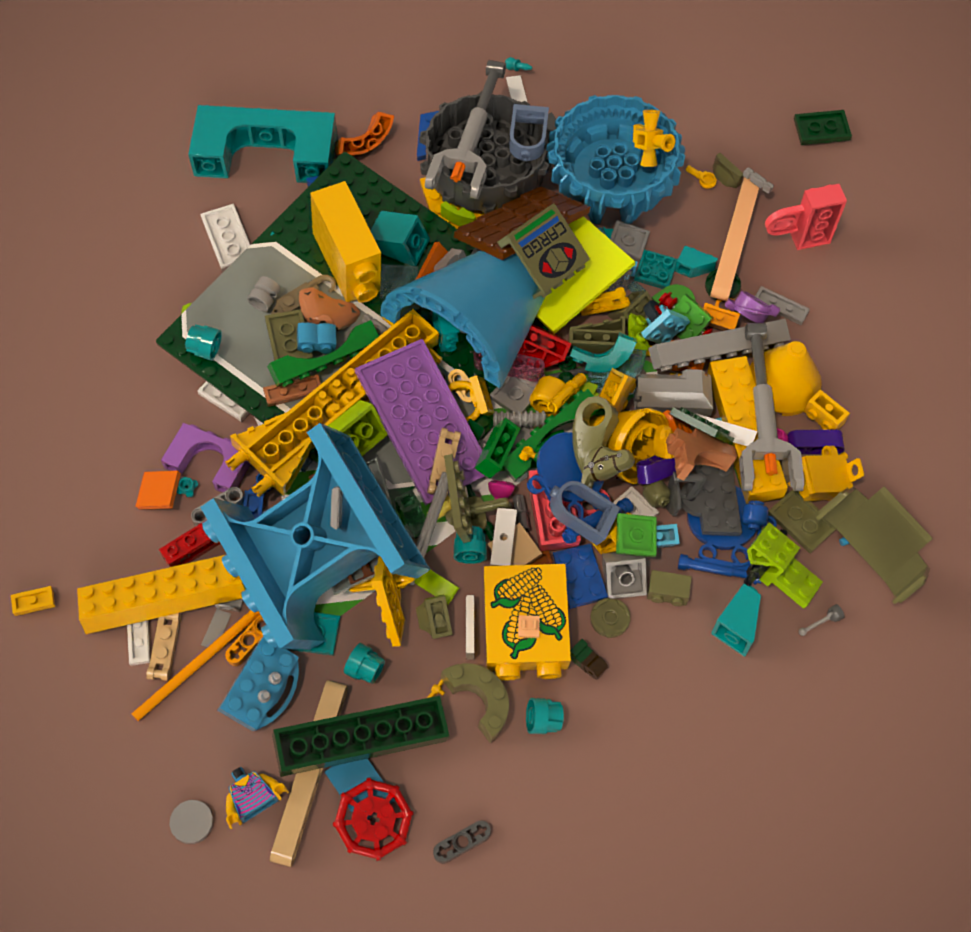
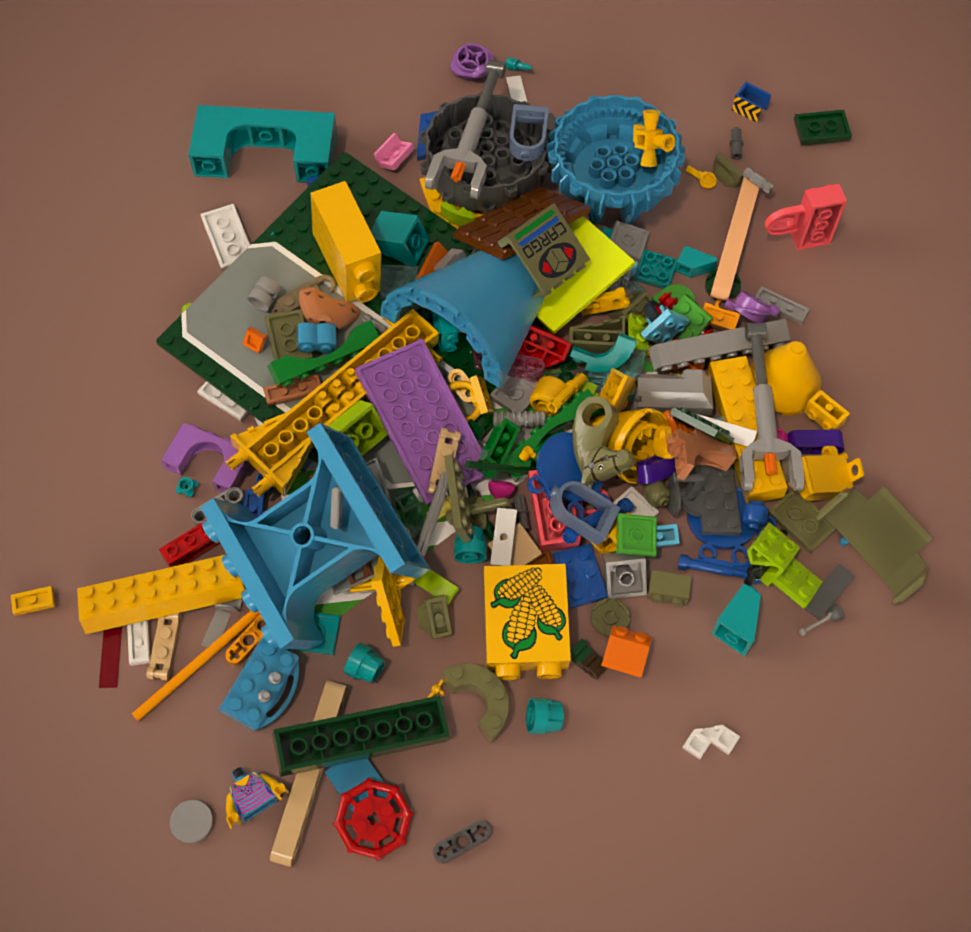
(110, 658): none -> dark red sticker
(158, 490): orange tile -> none
(203, 341): teal piece -> none
(254, 340): none -> orange tile
(375, 134): orange brick -> none
(393, 152): none -> bright pink bracket
(470, 627): white tile -> none
(472, 57): none -> medium lavender piece
(484, 466): none -> dark green bar
(528, 626): light nougat tile -> none
(627, 651): none -> orange slope
(718, 736): none -> white tile
(736, 143): none -> dark grey axle
(750, 101): none -> piece
(829, 591): none -> dark grey tile

